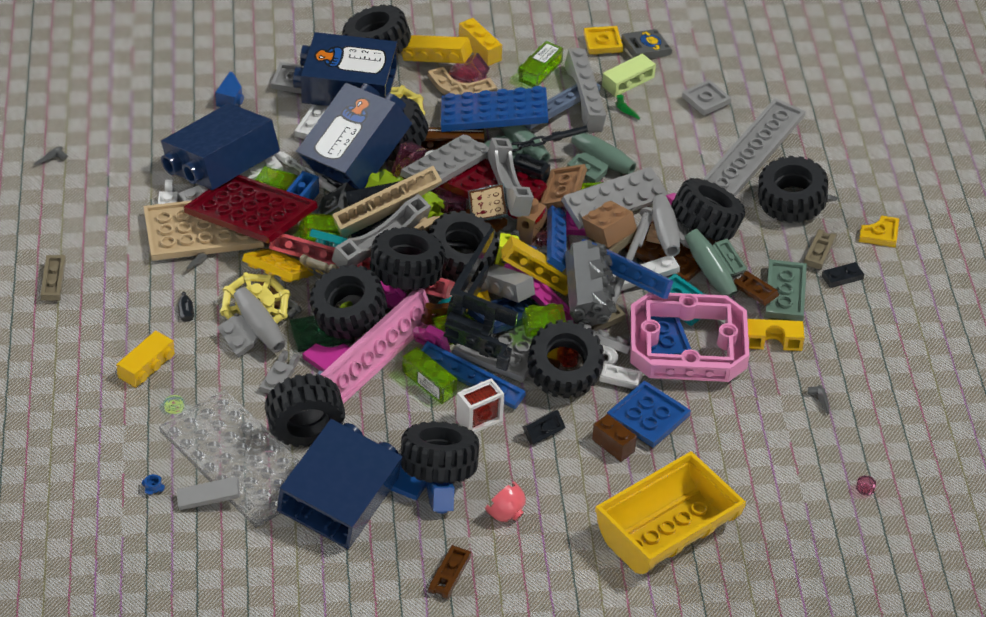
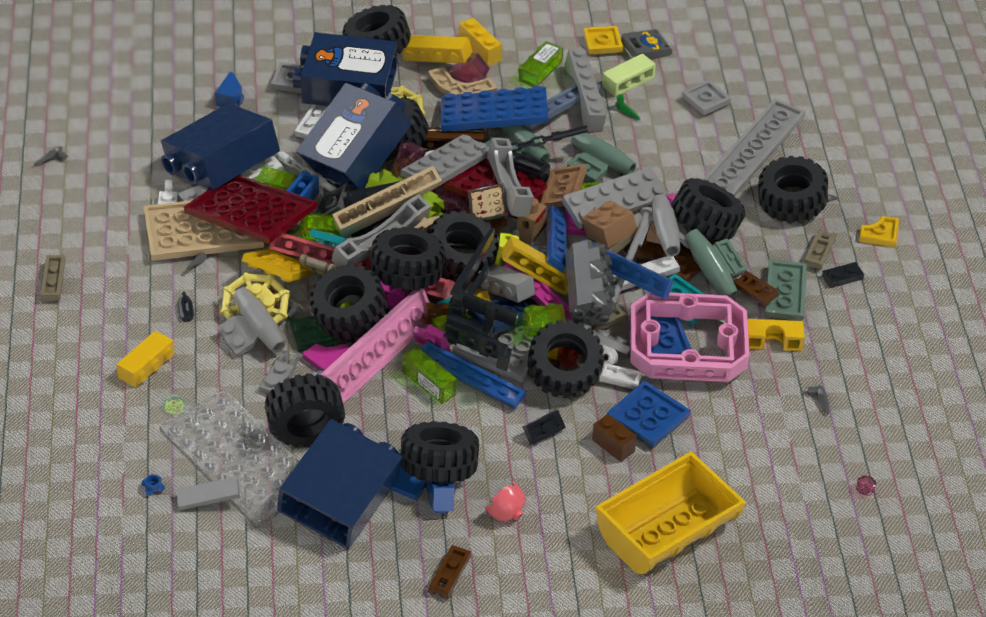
(480, 406): piece -> none
(541, 238): clear pink tile -> none

